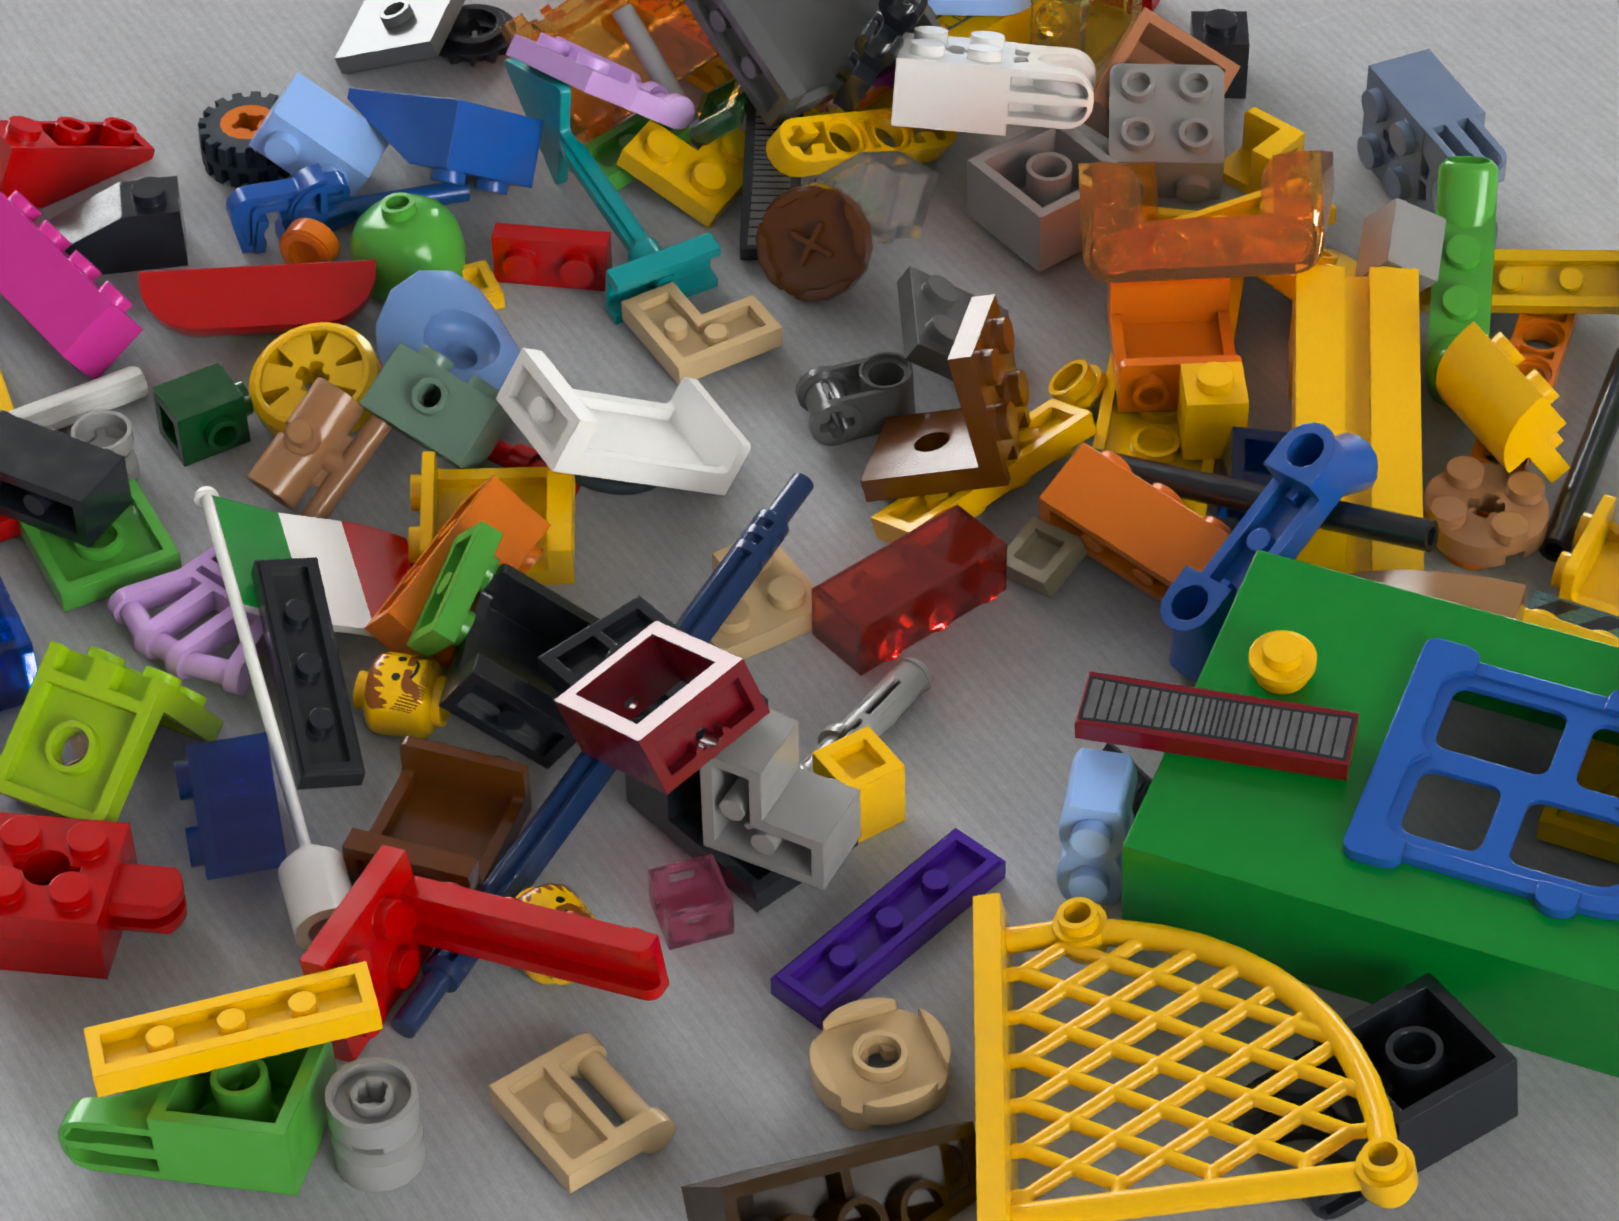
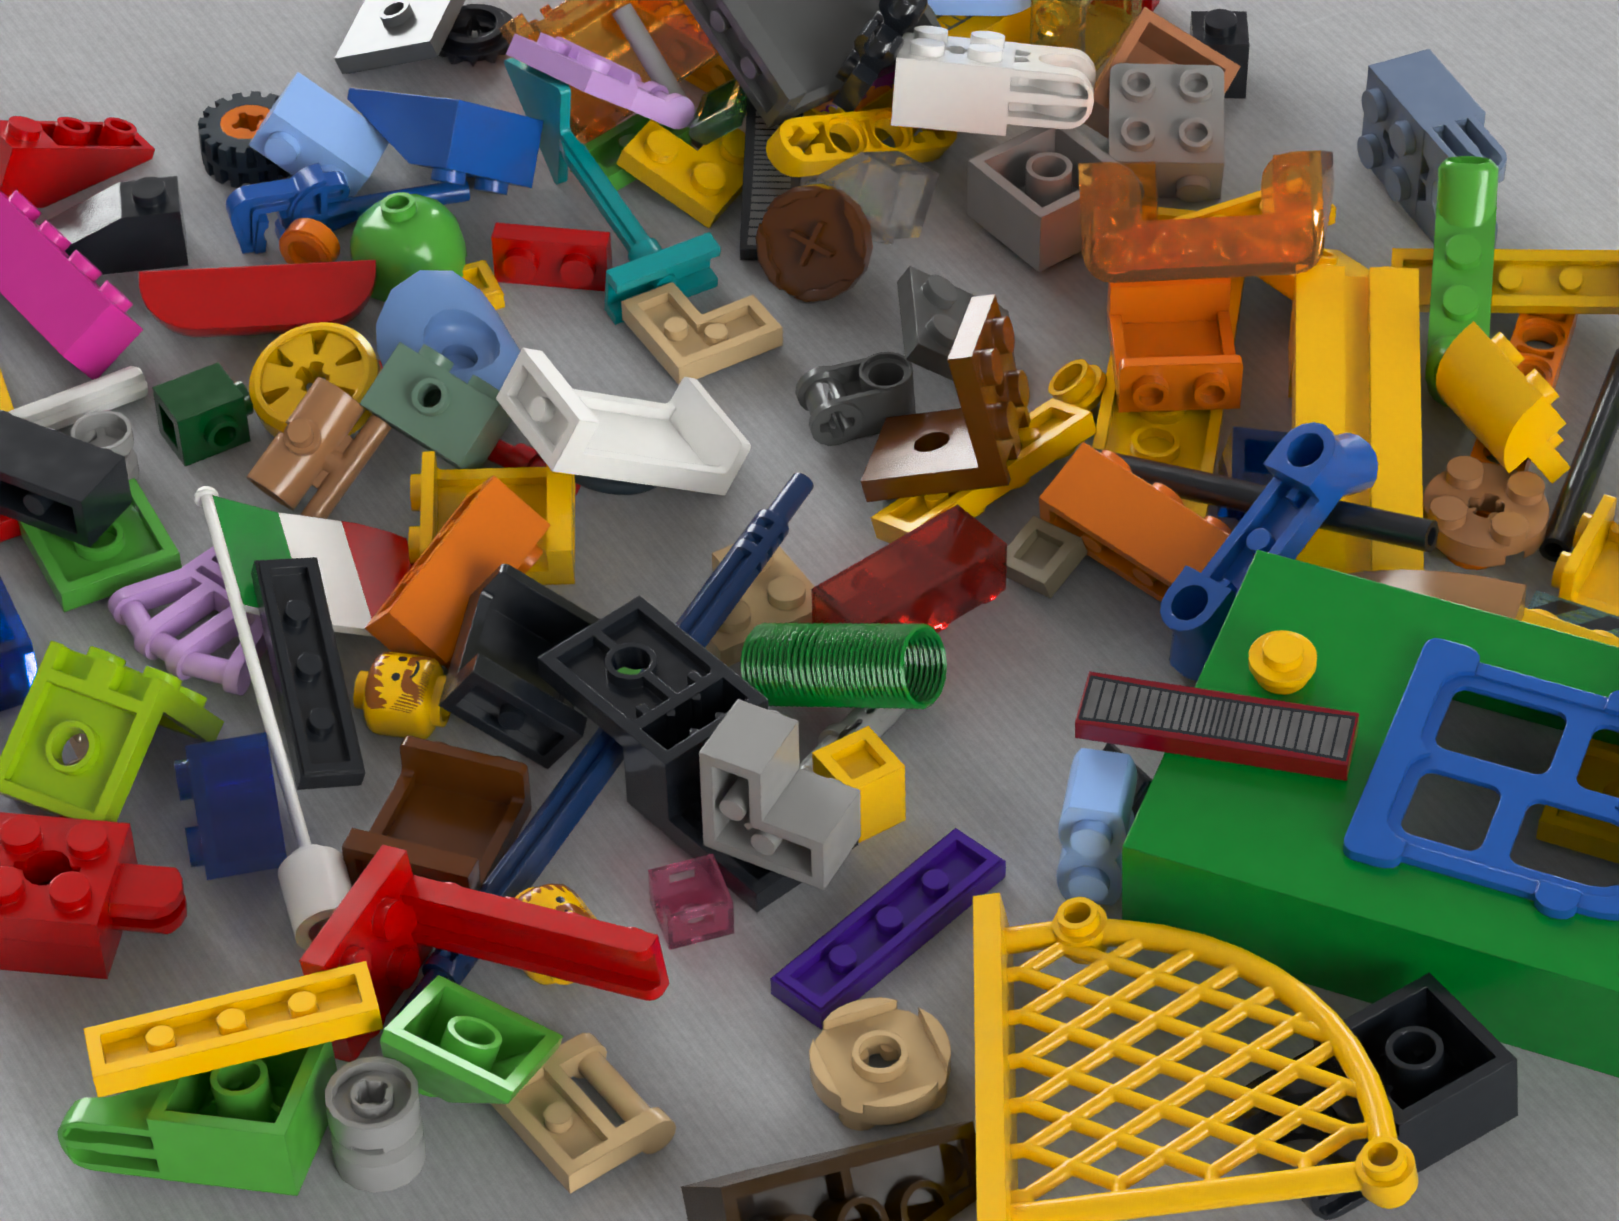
(465, 572): bright green plate -> none
(466, 1045): none -> bright green slope
(664, 744): dark red window -> none
(845, 664): none -> green piece
(1209, 405): yellow brick -> none
(1261, 140): yellow panel -> none
(1402, 238): light grey brick -> none

